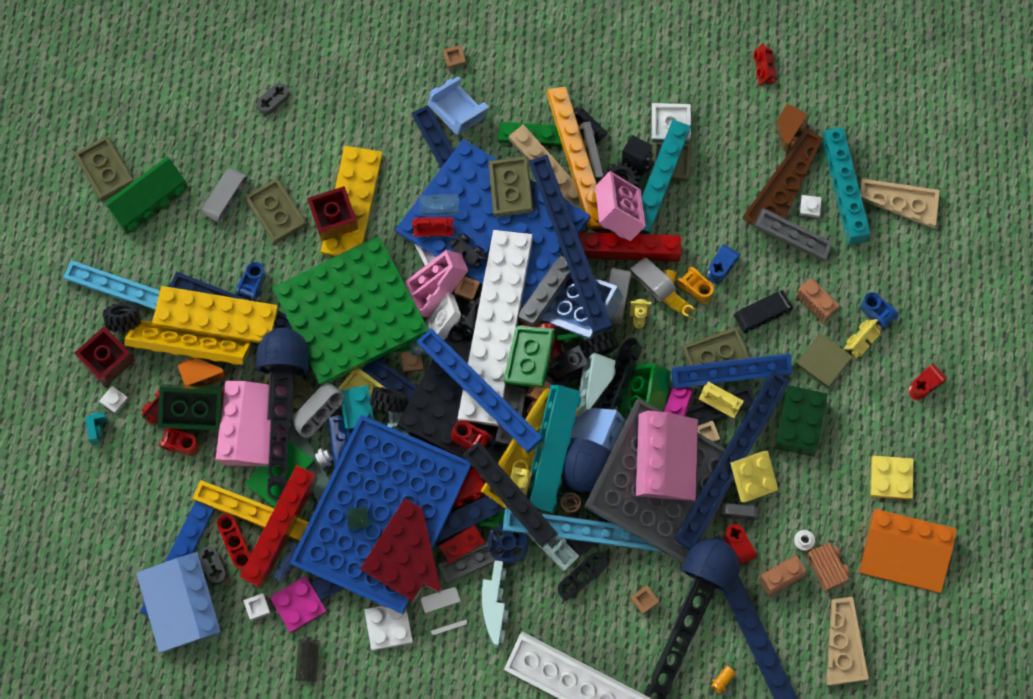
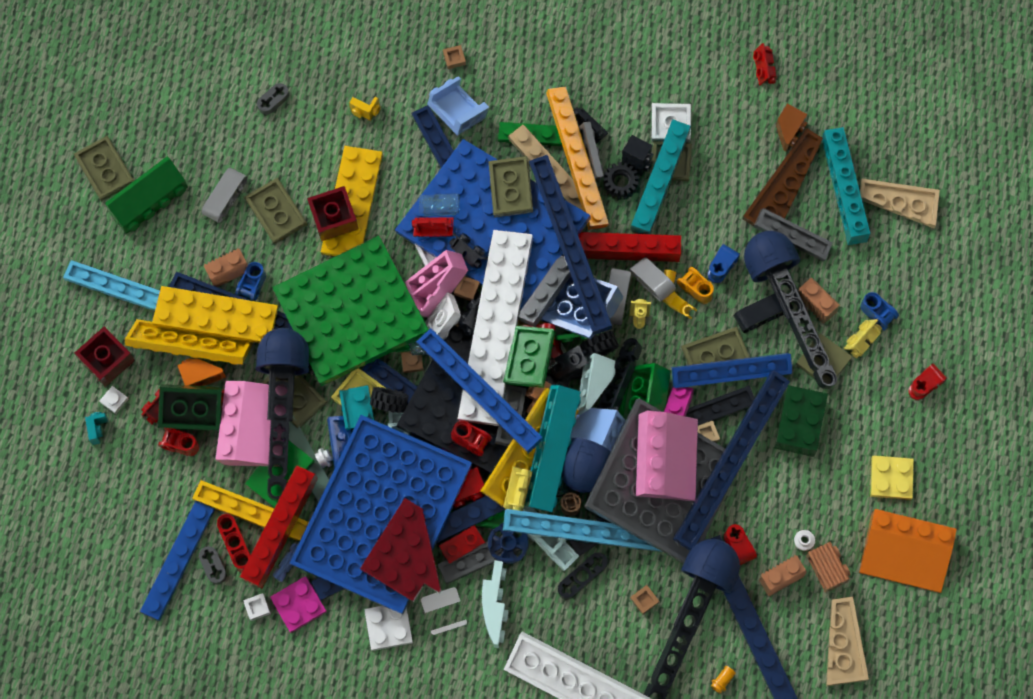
(121, 317): black tyre -> none
(178, 602): medium blue slope -> none
(226, 268): none -> nougat brick
(307, 659): clear smoke hinge -> none
(317, 410): light grey beam -> none
(358, 518): clear green plate -> none
(364, 110): none -> yellow bracket
(510, 494): black tile -> none
(620, 206): bright pink brick -> none
(721, 400): light yellow hinge -> none
(739, 512): dark grey beam -> none
(754, 476): light yellow plate -> none
(770, 258): none -> piece
(810, 206): white plate -> none

